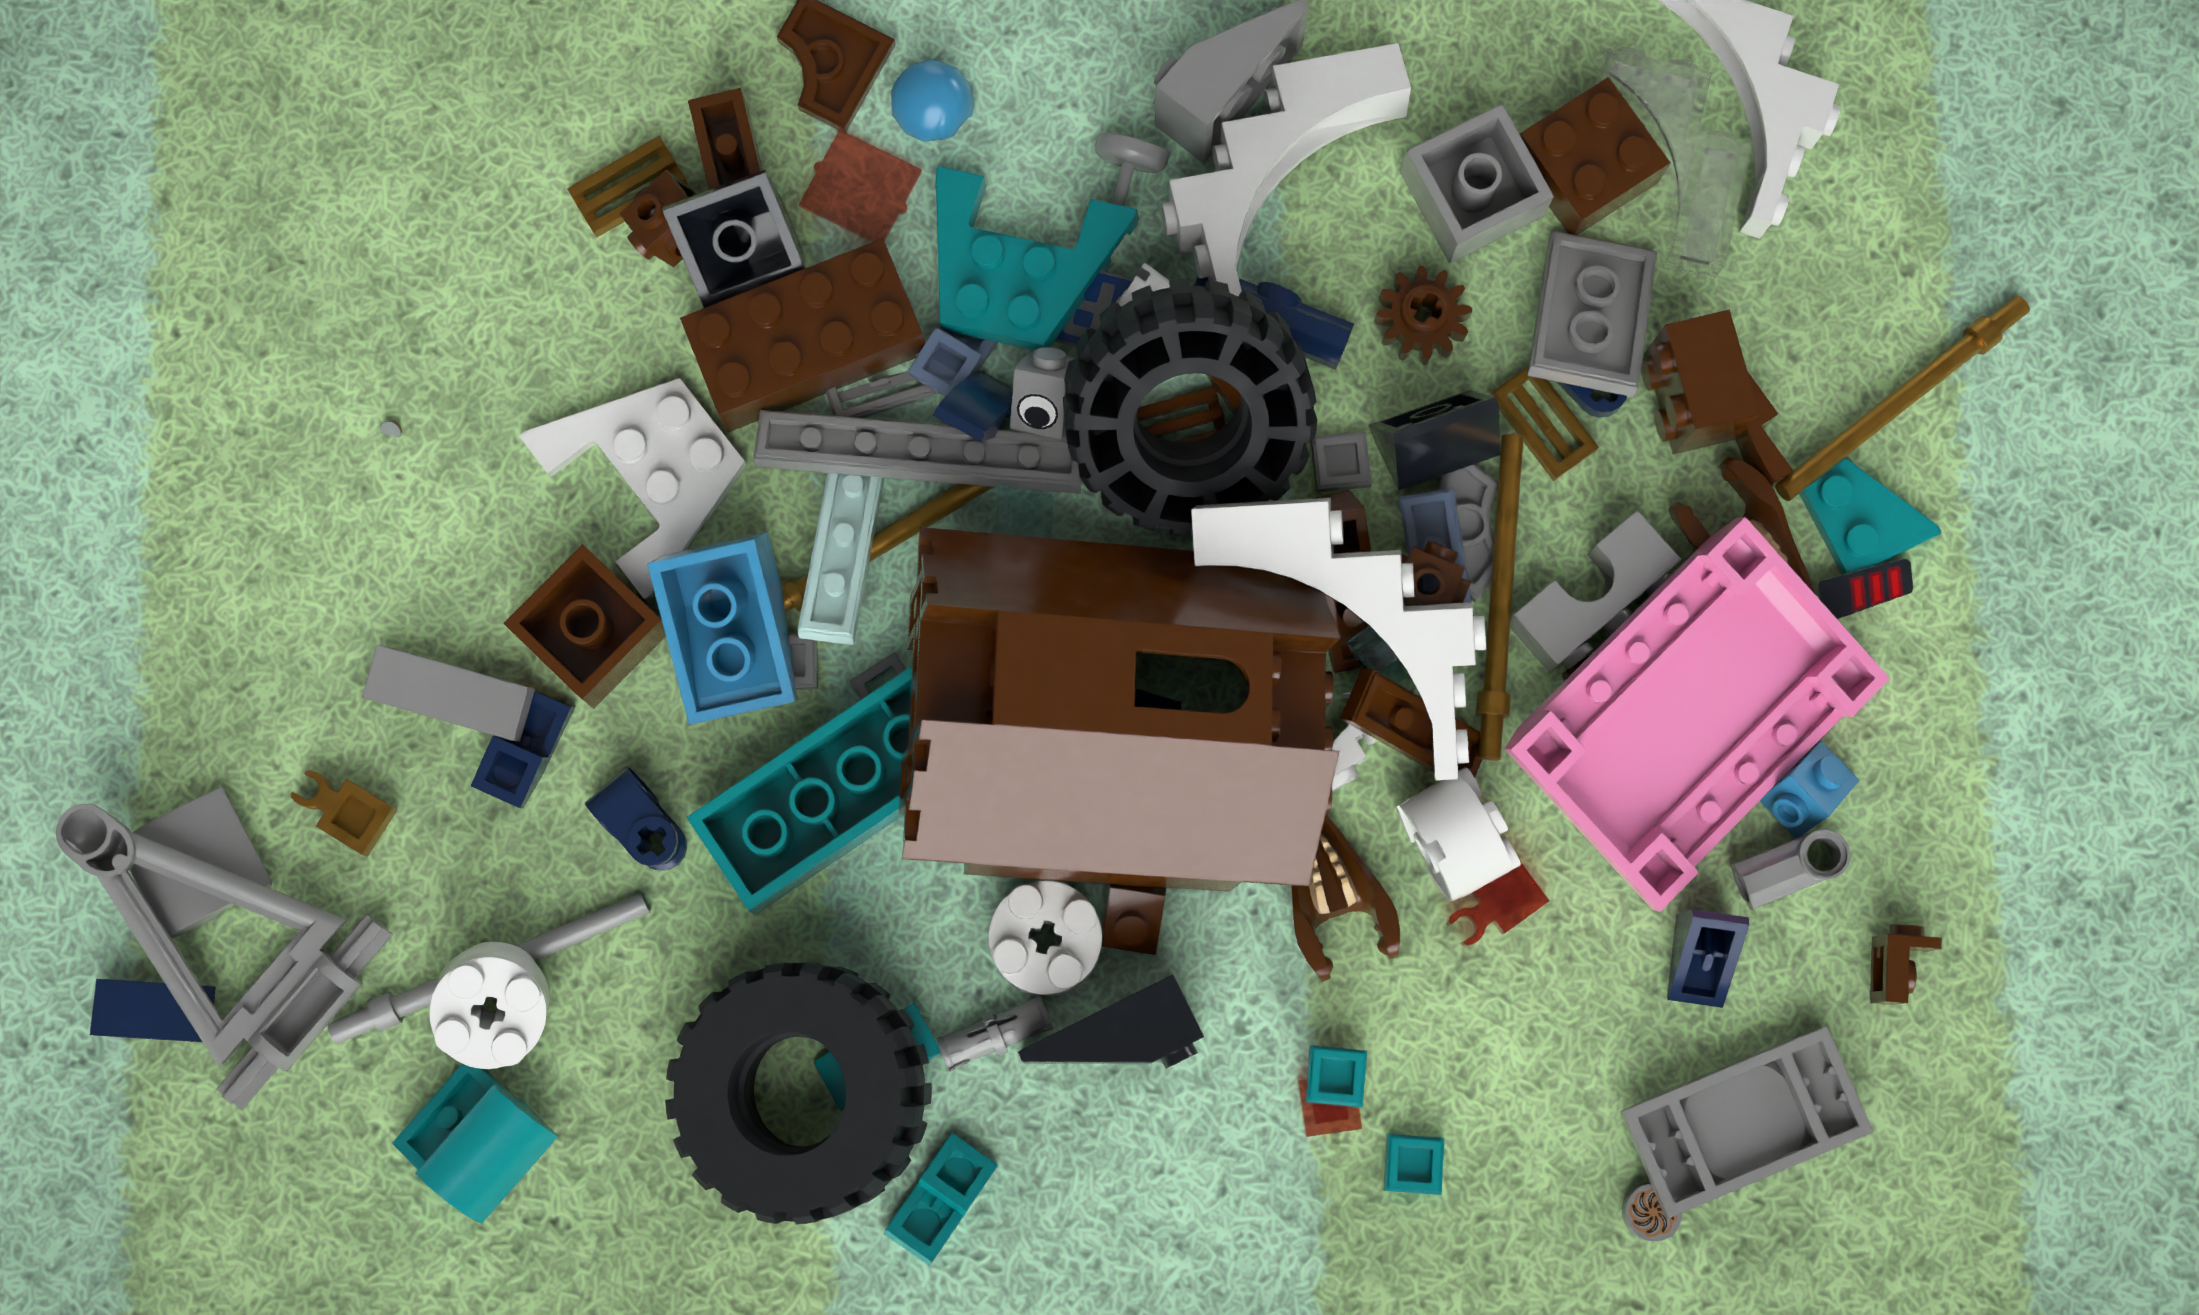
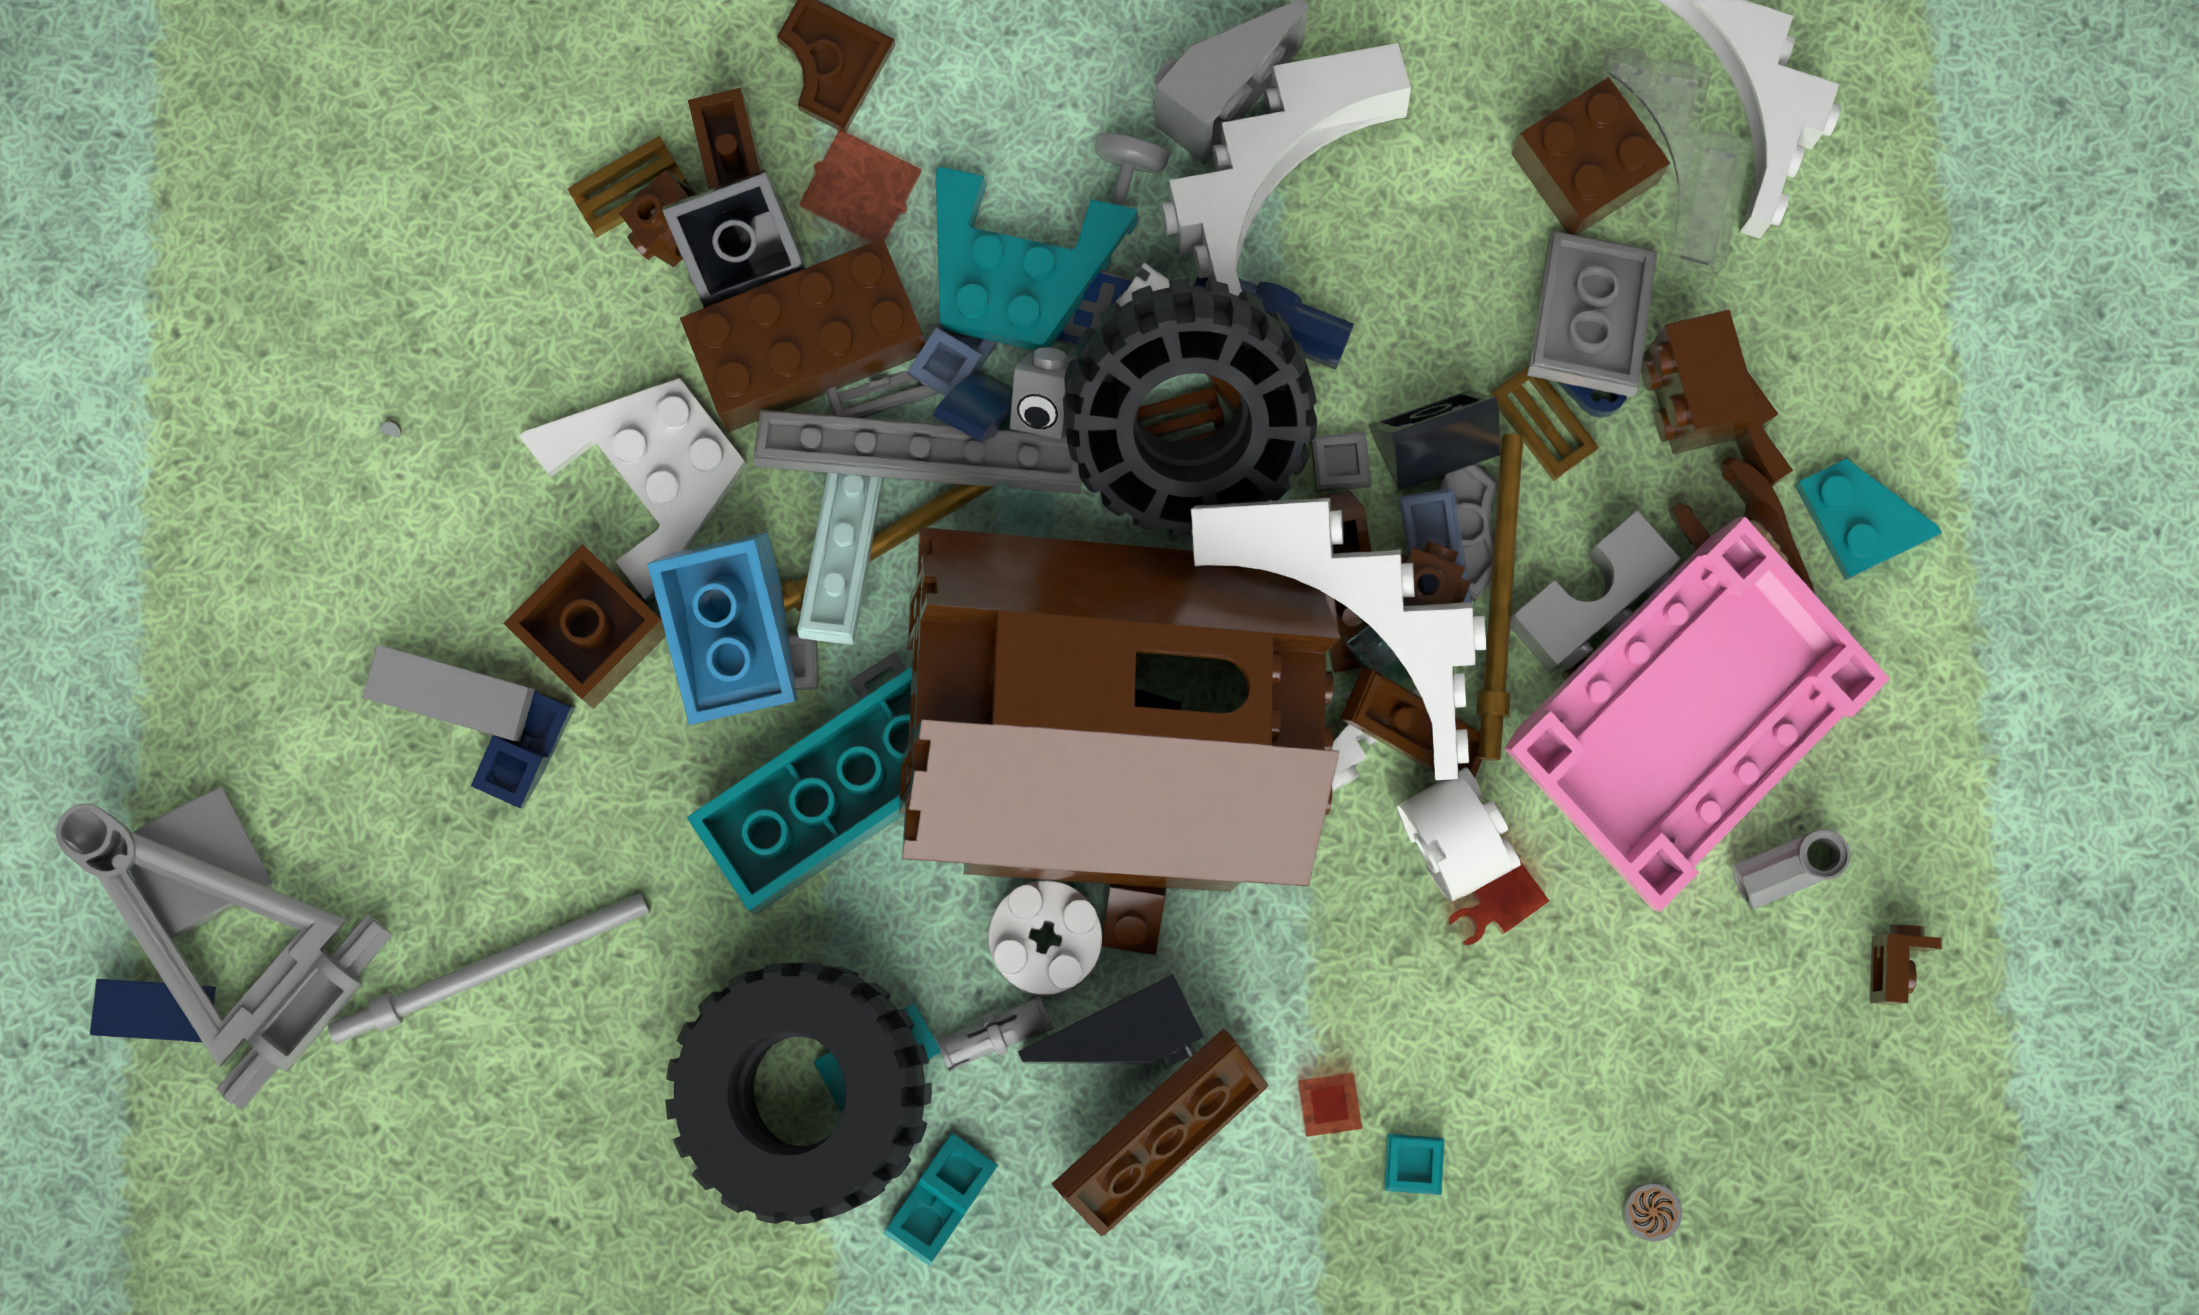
(350, 814): pearl gold plate -> none
(474, 1142): teal brick -> none
(485, 1037): white brick -> none
(632, 815): dark blue piece -> none
(931, 100): dark azure hair -> none
(1161, 1133): none -> reddish brown tile
(1336, 1076): teal tile -> none
(1340, 886): reddish brown animal -> none
(1436, 329): reddish brown gear -> none
(1476, 183): light grey brick -> none
(1705, 956): dark blue slope -> none
(1746, 1121): light grey slope -> none
(1810, 790): dark azure bracket -> none
(1866, 587): black sticker -> none
(1977, 338): pearl gold bar -> none

